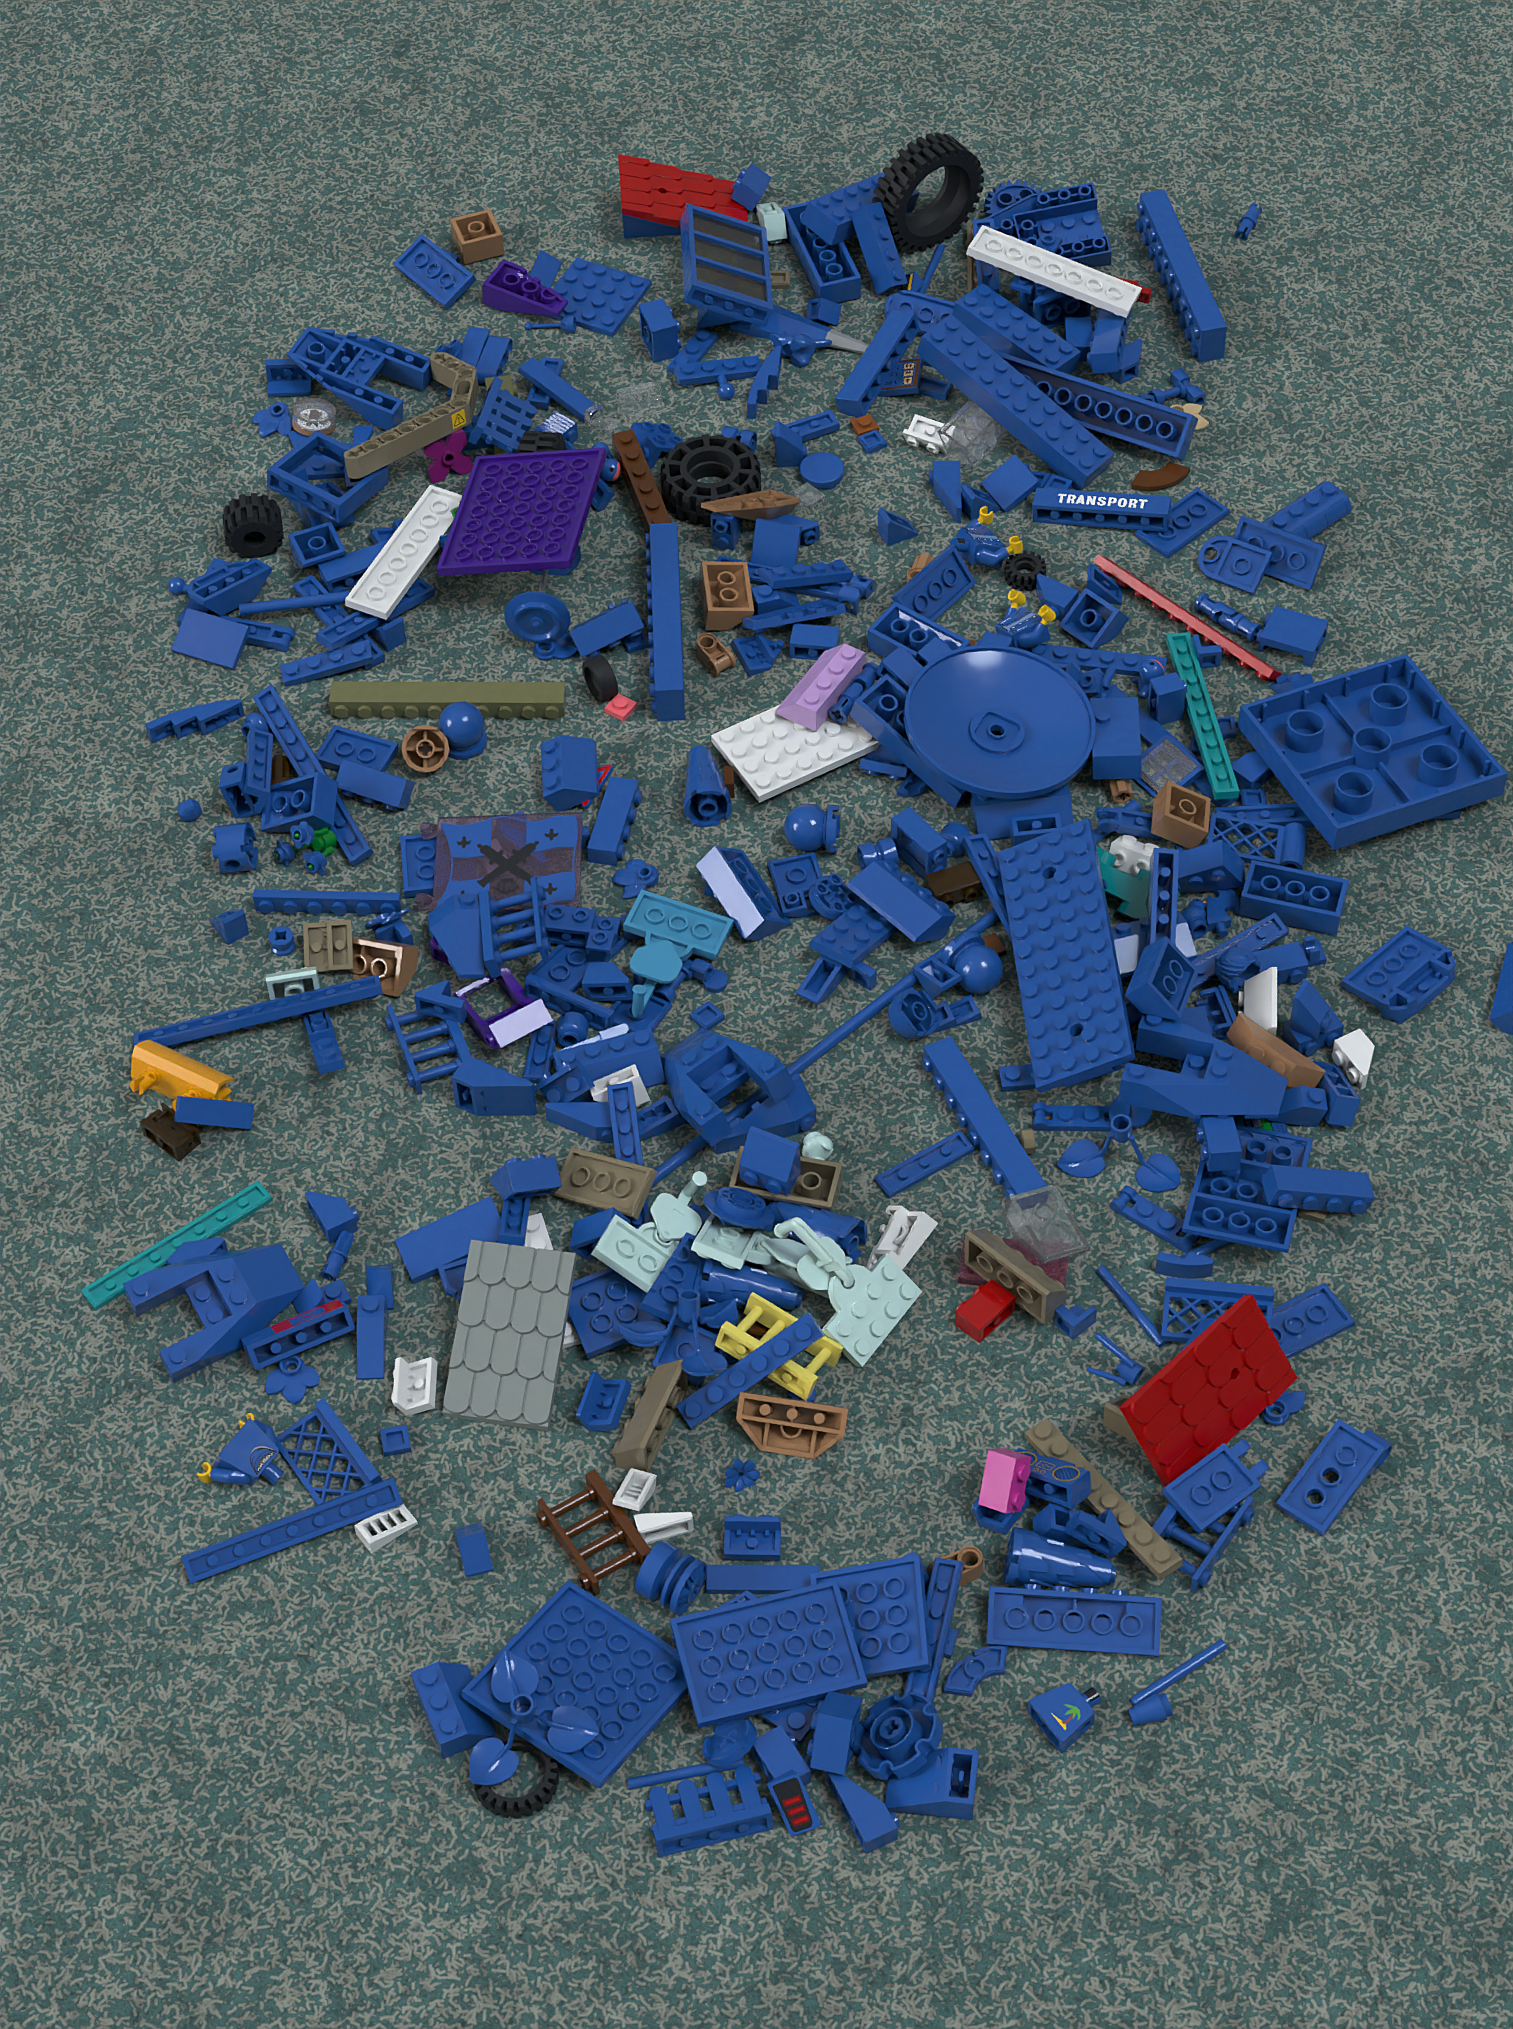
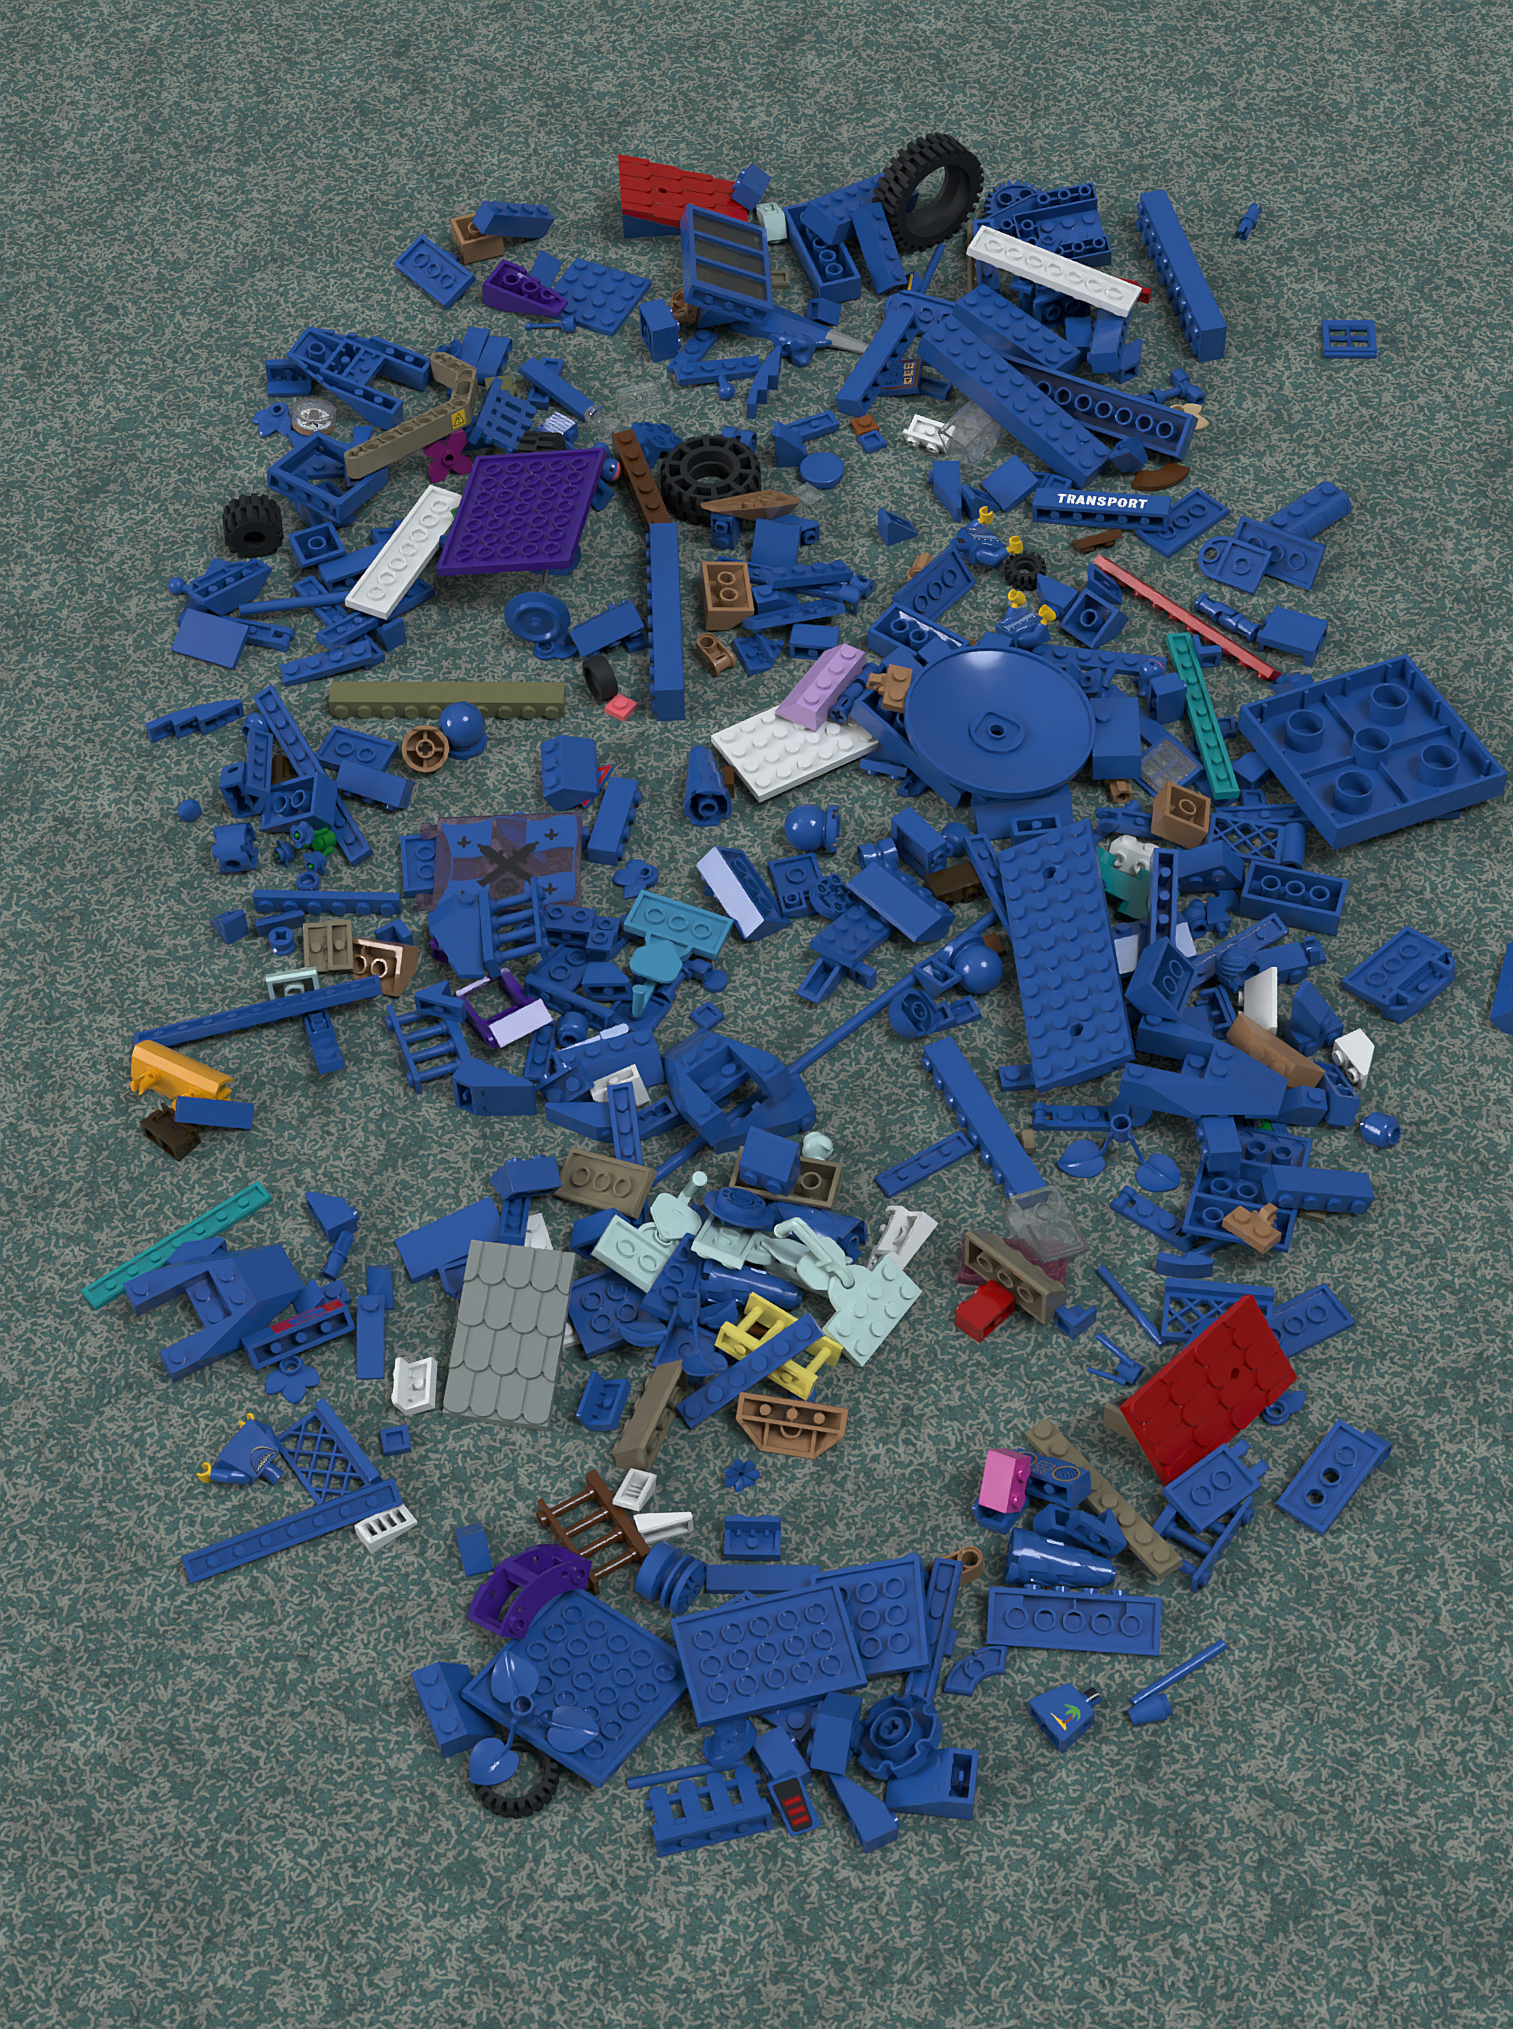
(291, 919): none -> blue slope
(308, 882): none -> blue tile
(385, 919): blue plate -> none
(513, 219): none -> blue brick
(542, 1579): none -> dark purple window
(682, 311): none -> medium nougat piece
(892, 686): none -> medium nougat hinge
(1106, 538): none -> reddish brown plate
(1129, 455): none -> blue slope
(1254, 1227): none -> medium nougat hinge
(1348, 326): none -> blue piece
(1380, 1130): none -> blue head

